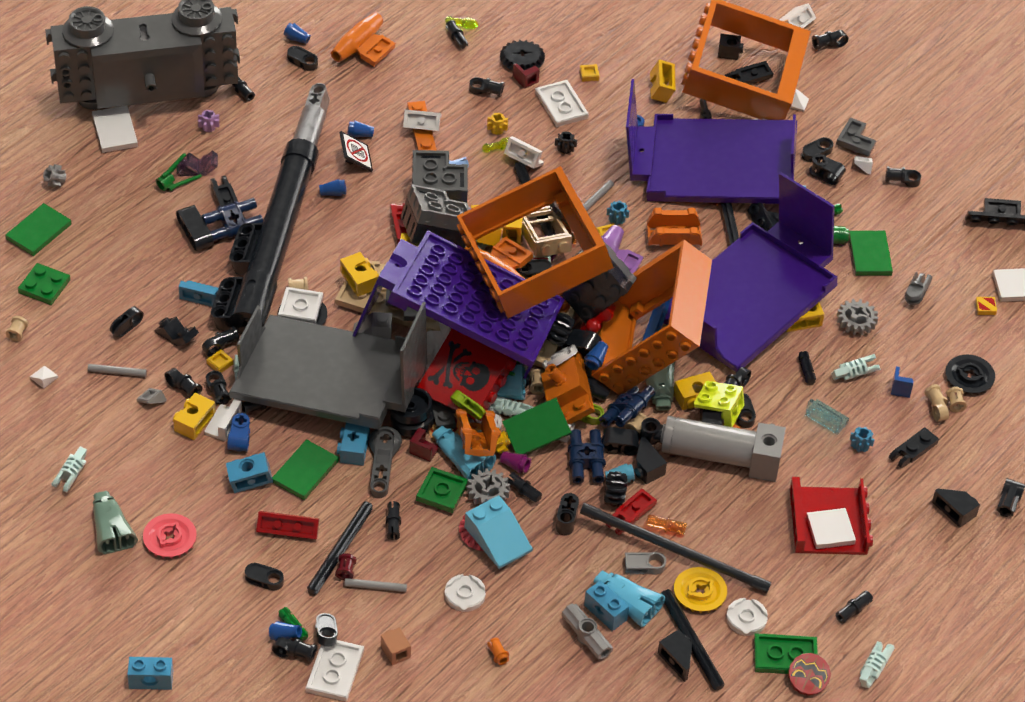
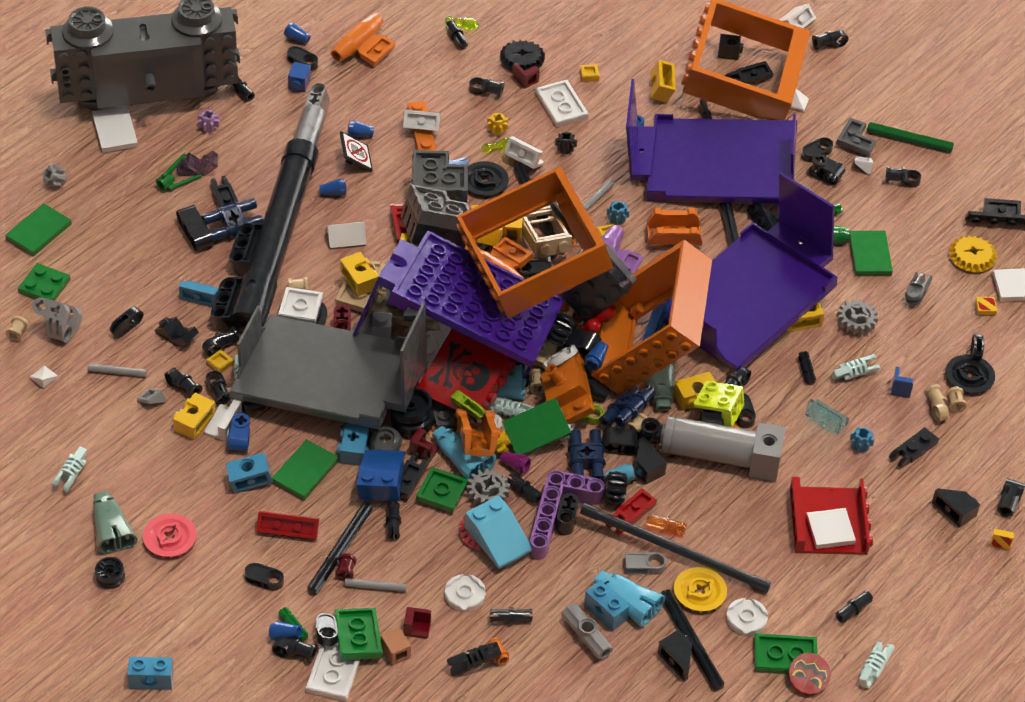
(59, 325): none -> light grey piece
(103, 569): none -> black wheel
(299, 76): none -> blue brick
(342, 317): none -> dark red beam
(346, 234): none -> white panel
(358, 634): none -> green tile
(381, 475): none -> blue slope
(412, 474): none -> black hinge
(417, 622): none -> dark red panel
(473, 658): none -> black hinge
(496, 176): none -> black gear
(511, 615): none -> black pin
(557, 484): none -> medium lavender beam
(910, 137): none -> green axle
(966, 260): none -> yellow gear
(977, 346): none -> black piece
(1001, 539): none -> yellow tile

